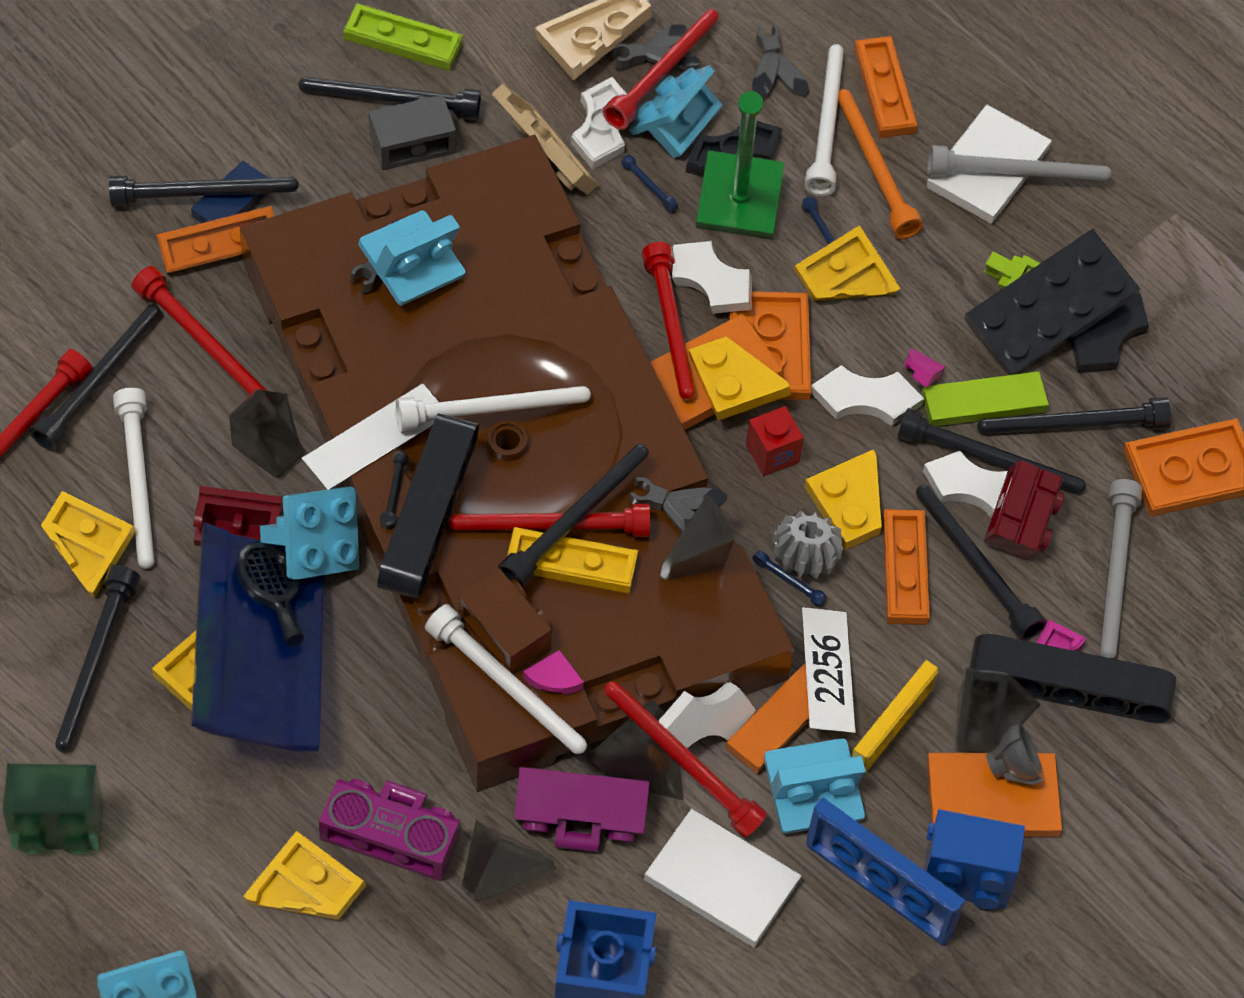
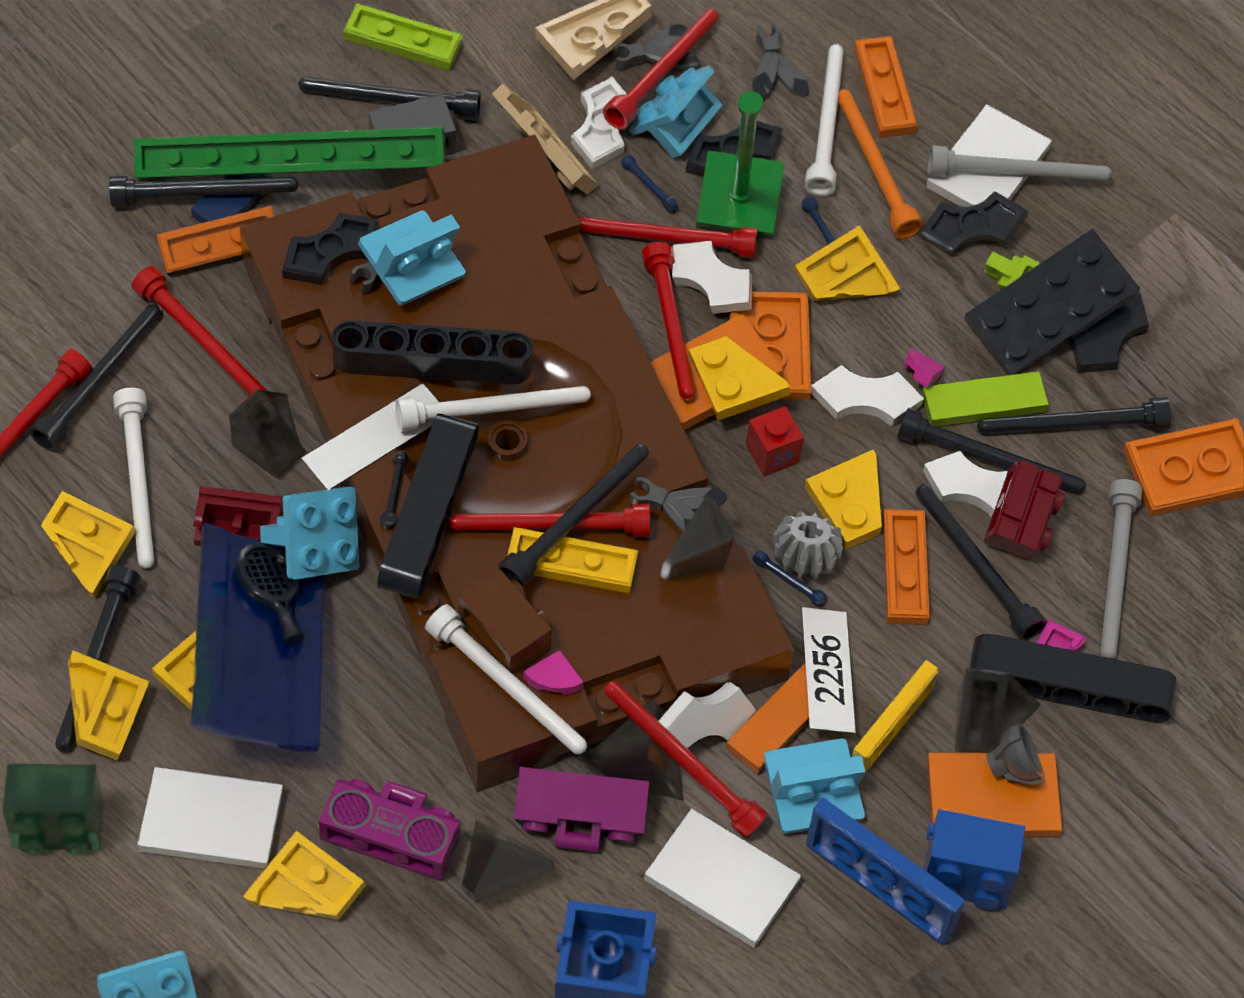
(103, 703): none -> yellow wing
(210, 818): none -> white tile
(289, 152): none -> green plate
(314, 256): none -> black tile
(450, 362): none -> black beam
(739, 241): none -> red piece
(990, 220): none -> black tile

